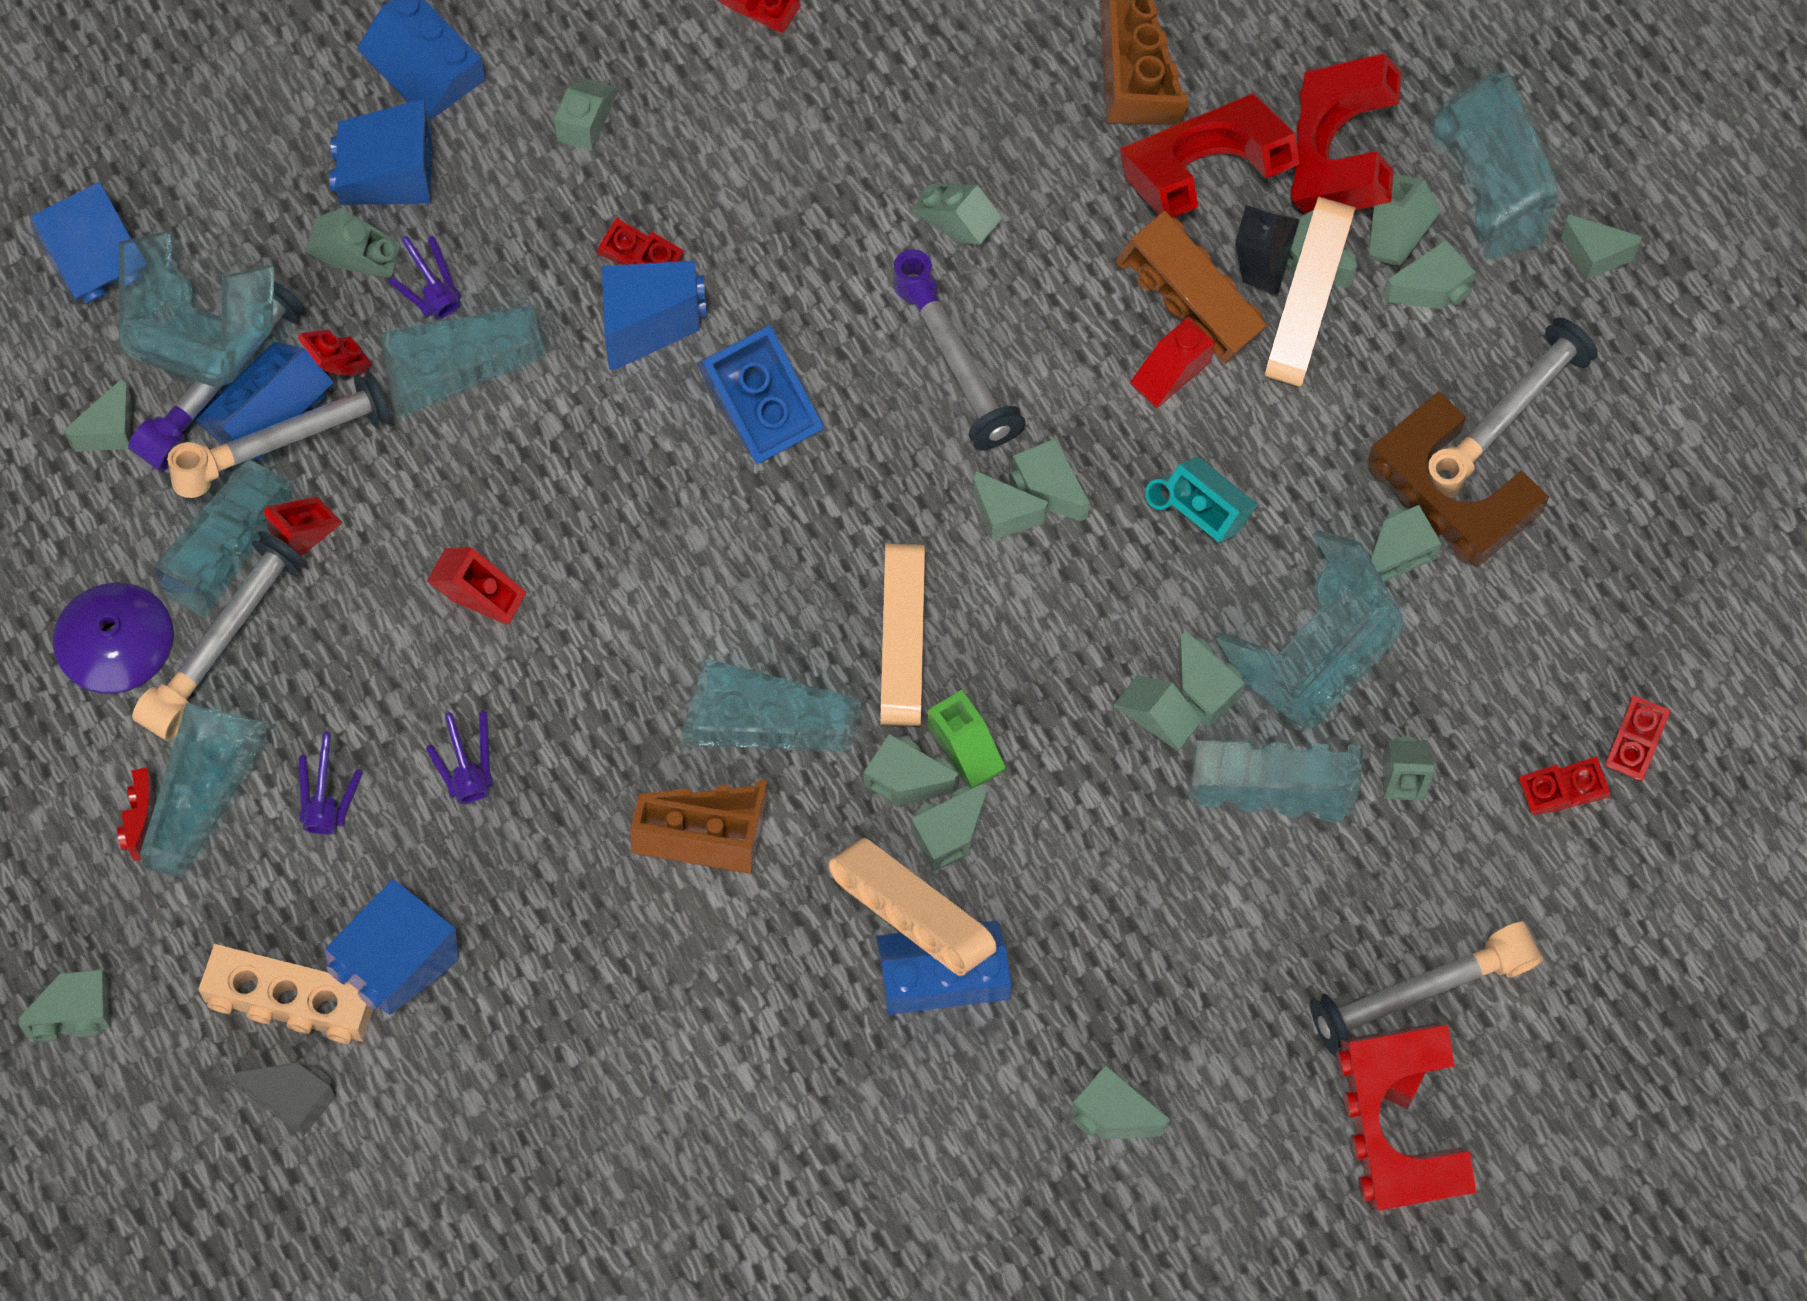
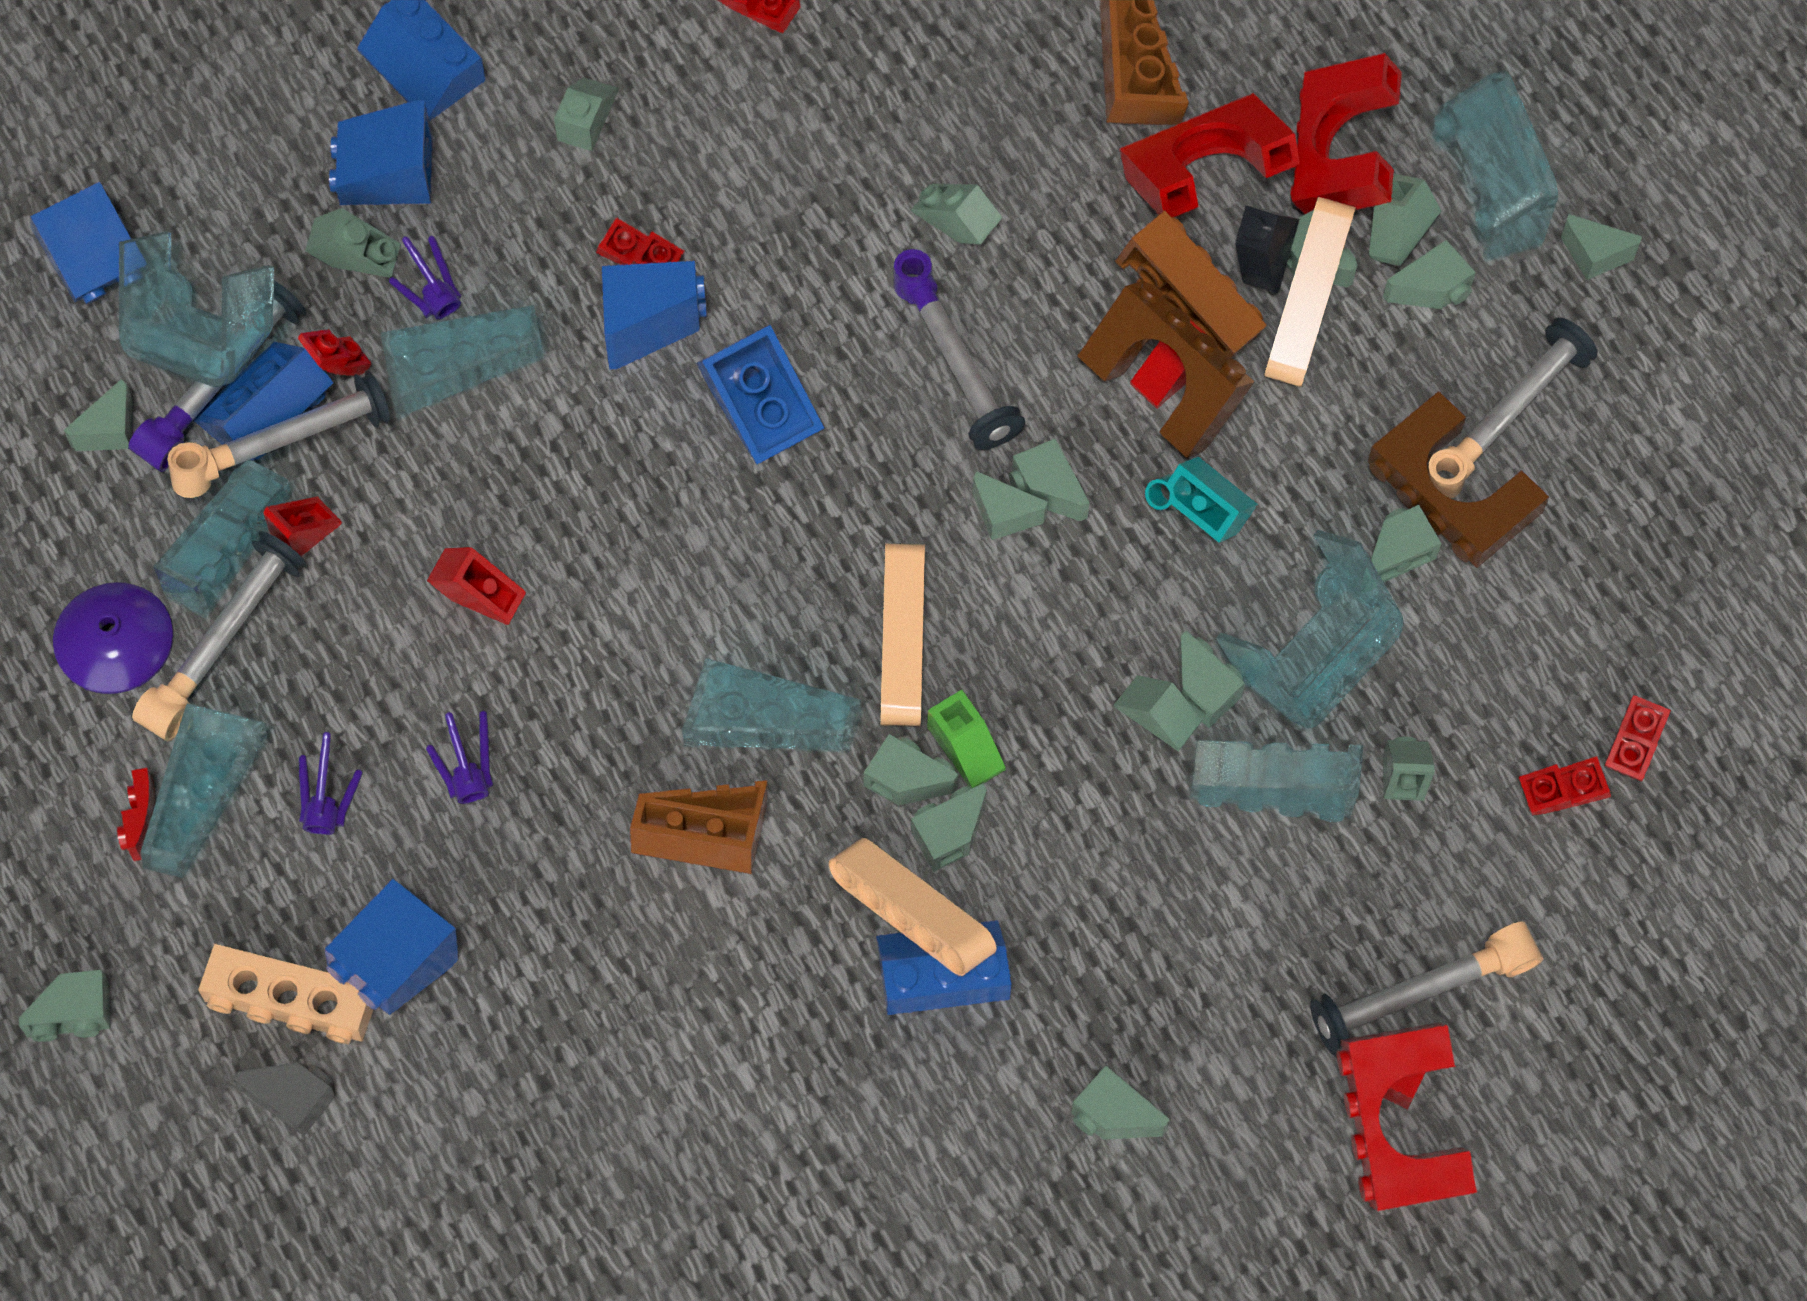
(1212, 379): none -> reddish brown arch

